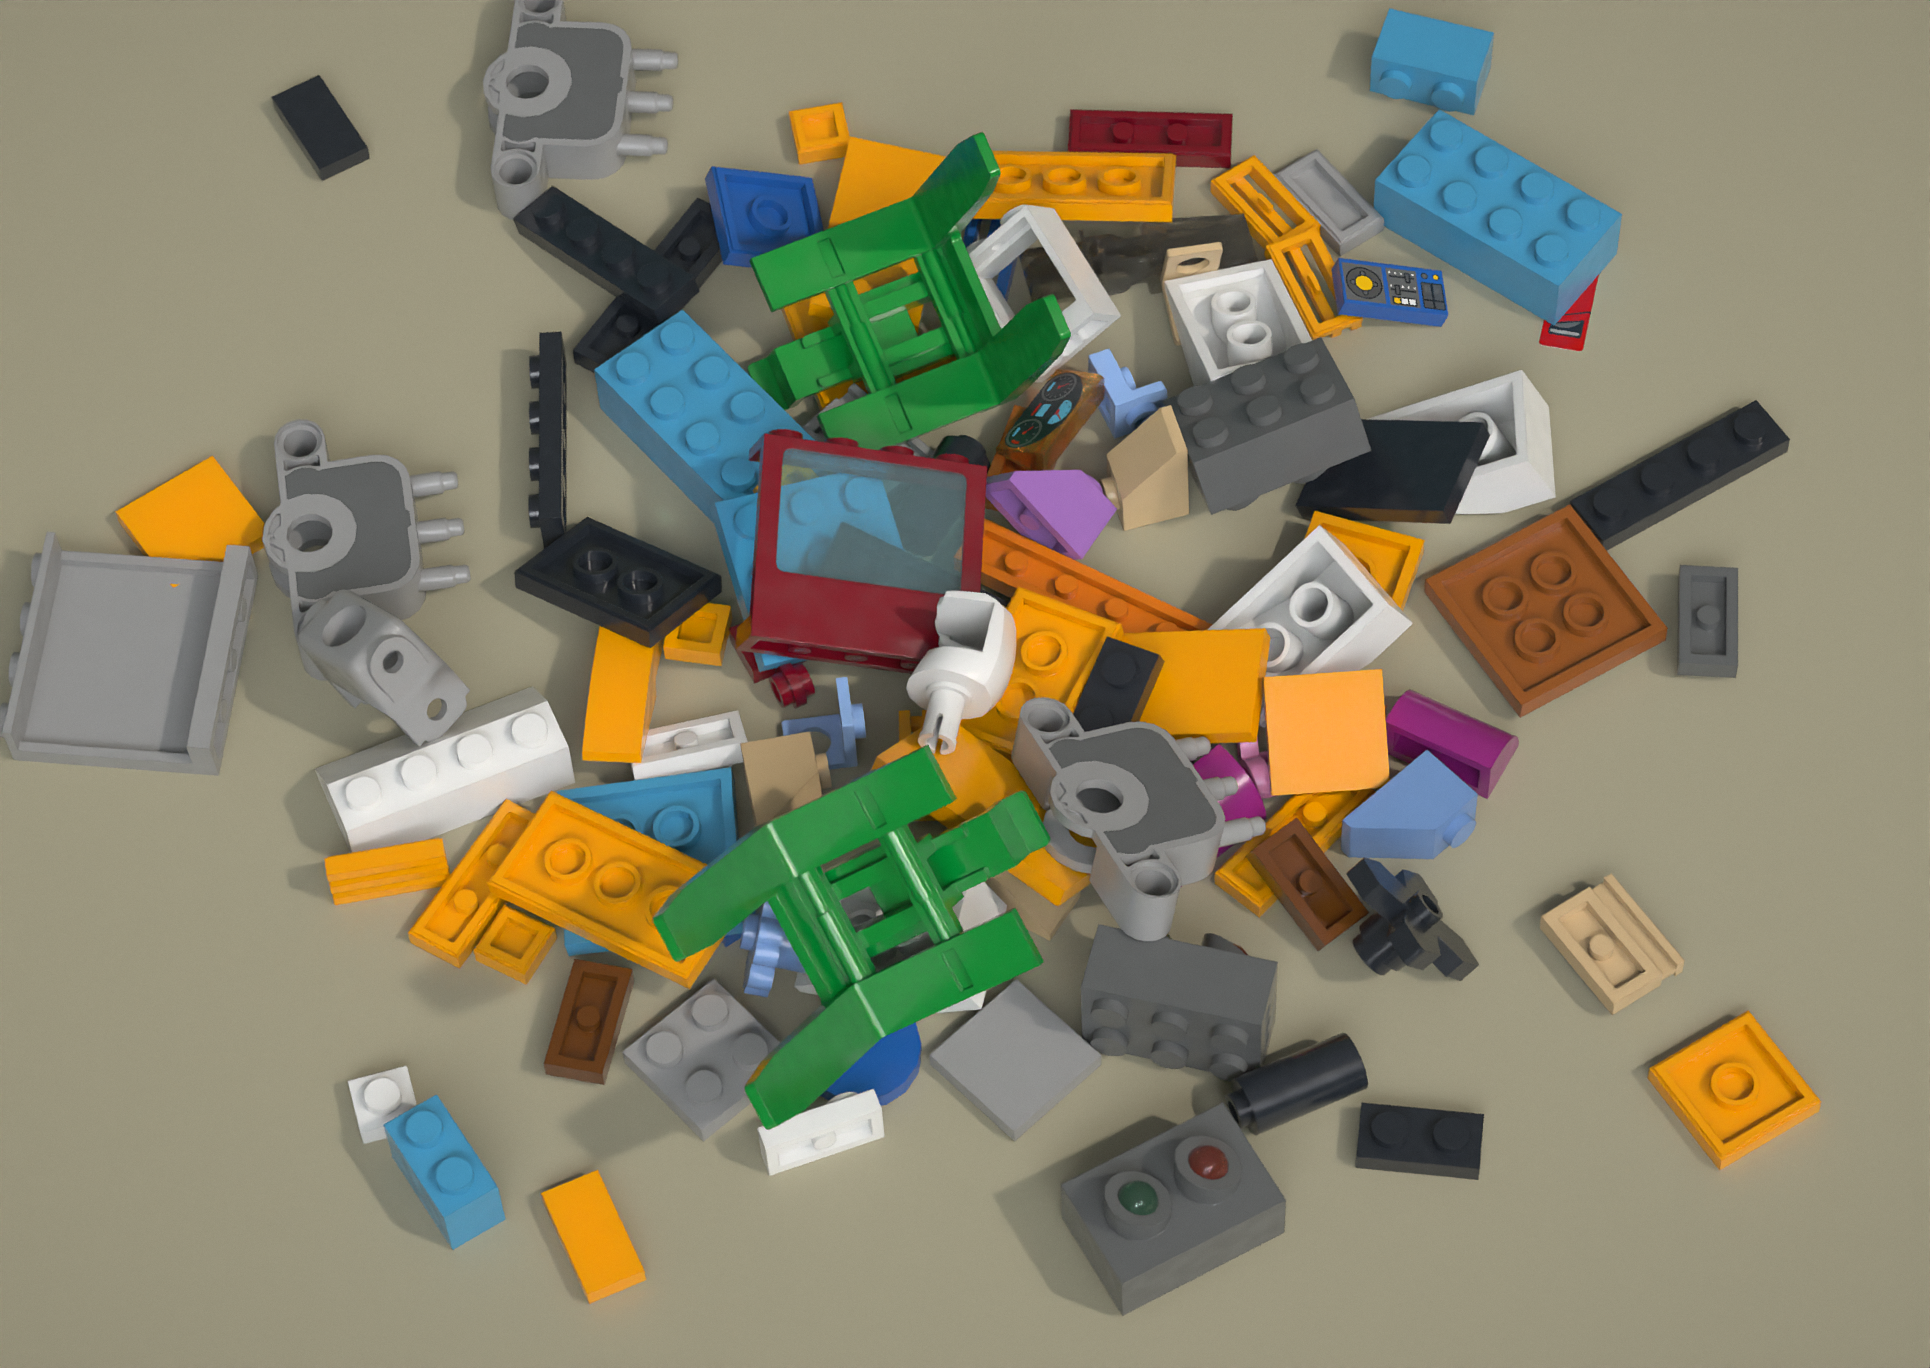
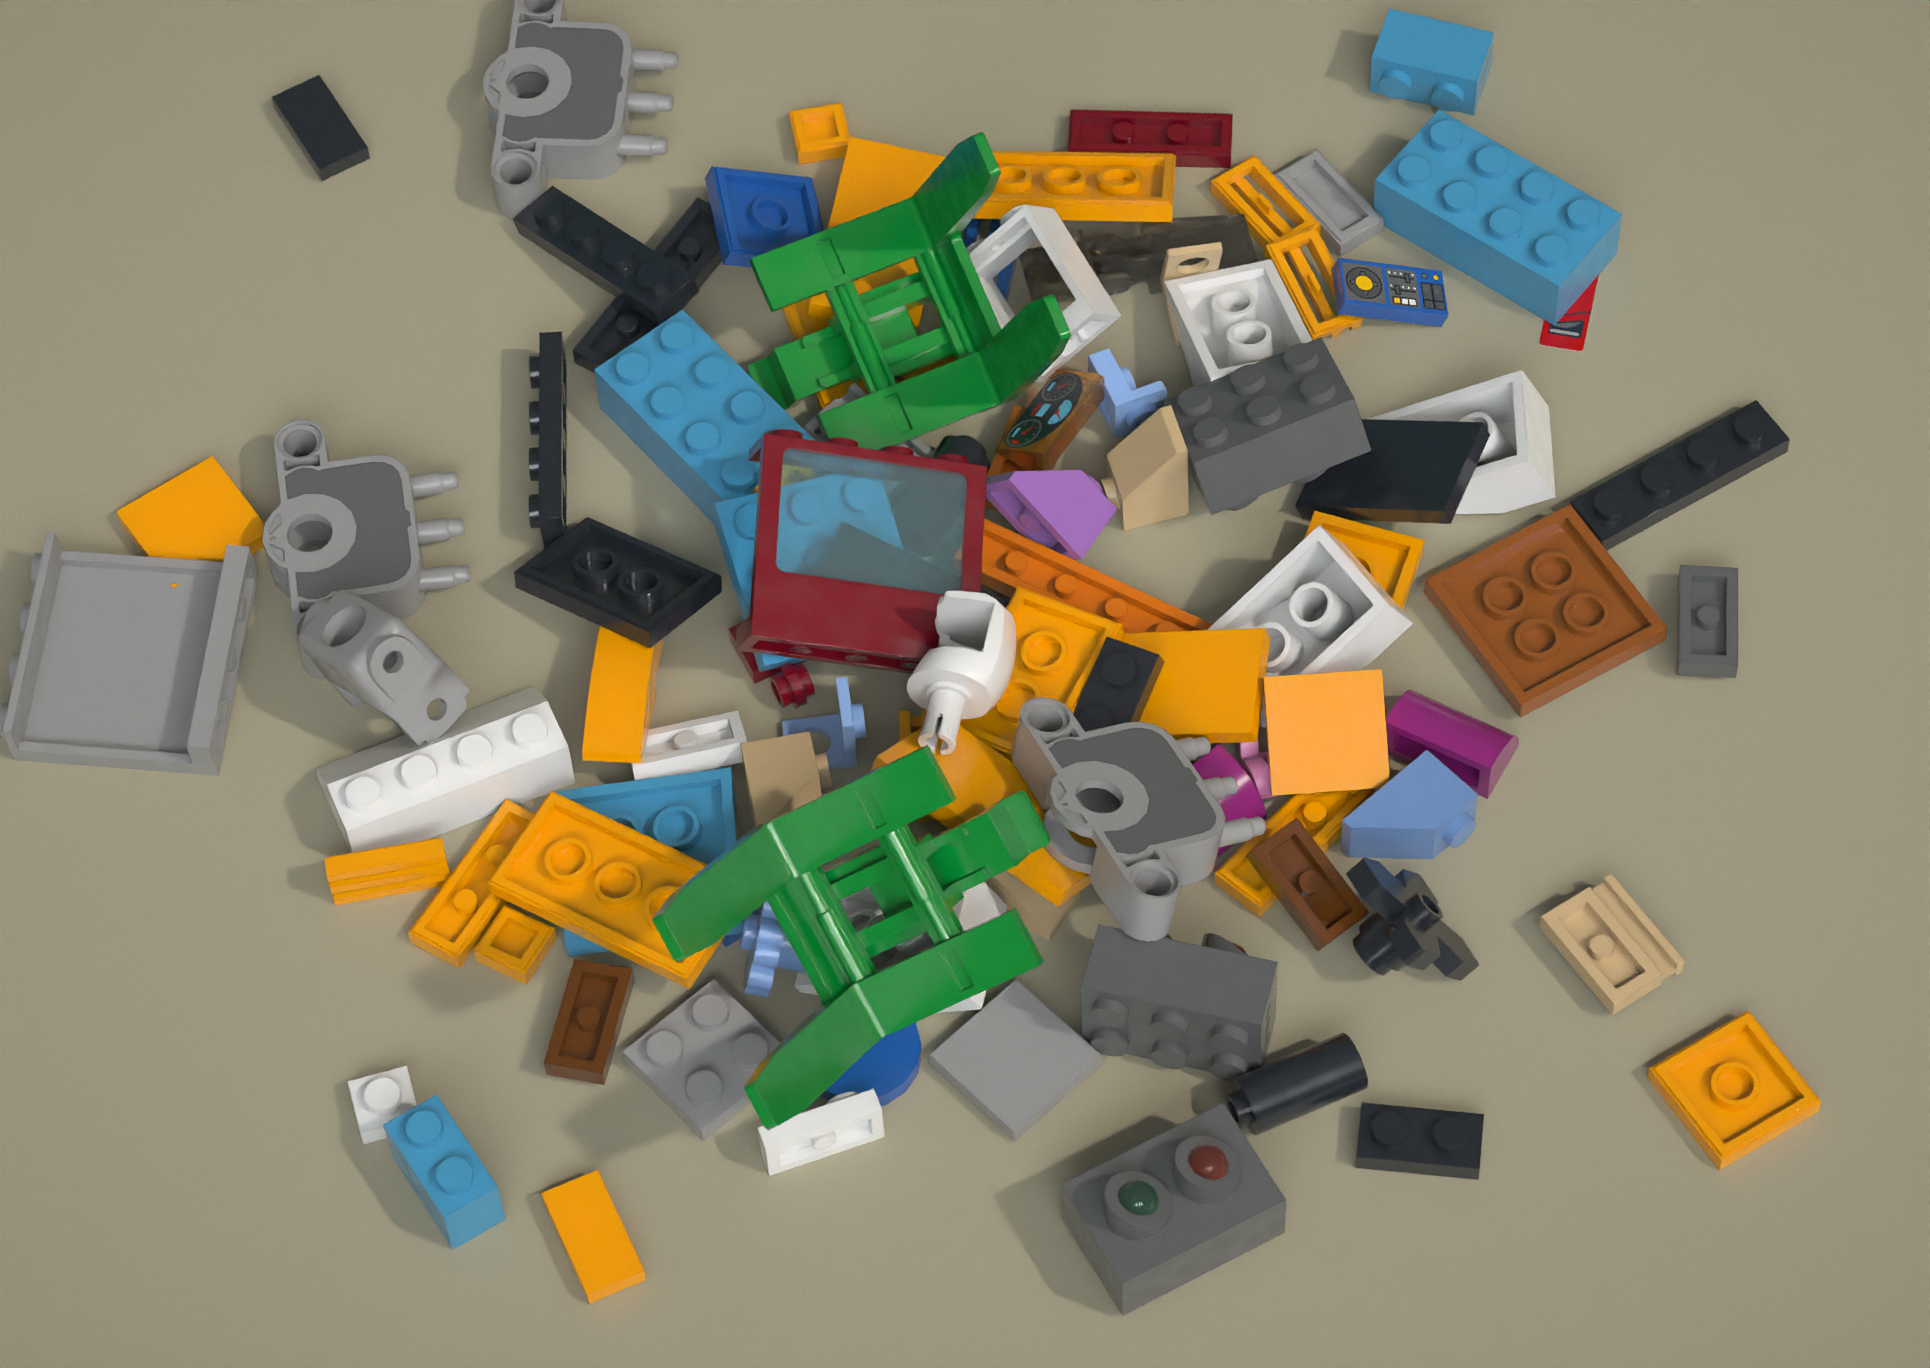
(701, 636): light orange plate -> none

